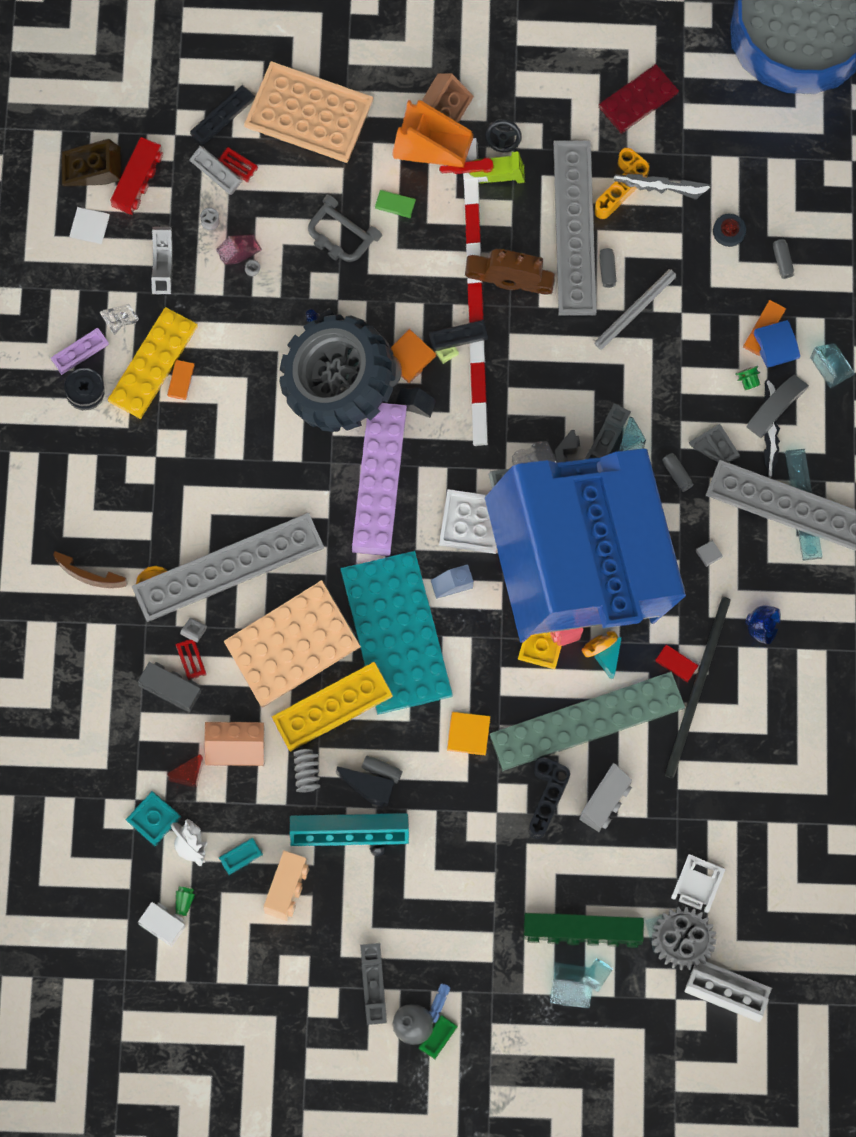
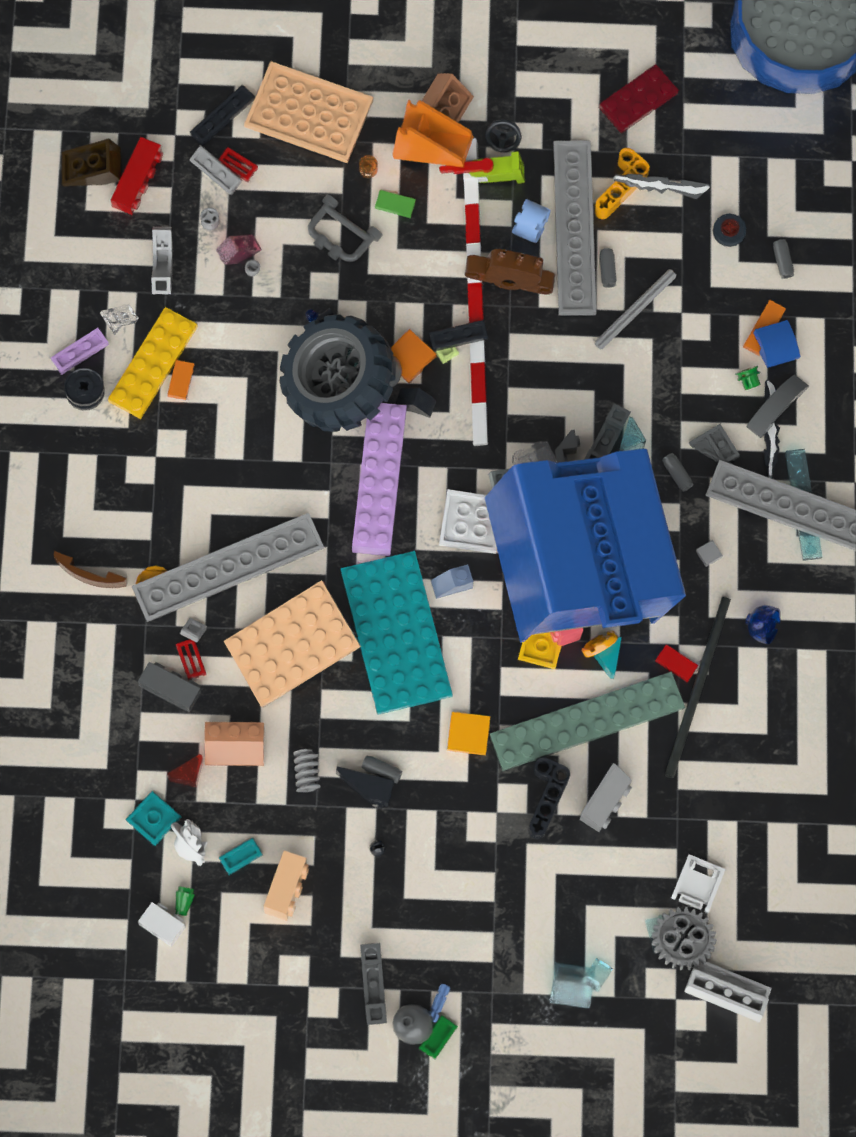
(89, 225): white sticker -> none
(332, 706): yellow plate -> none
(349, 829): teal brick -> none
(366, 170): none -> clear orange wheel
(531, 221): none -> light blue brick
(583, 929): dark green brick -> none
(831, 364): clear light blue slope -> none

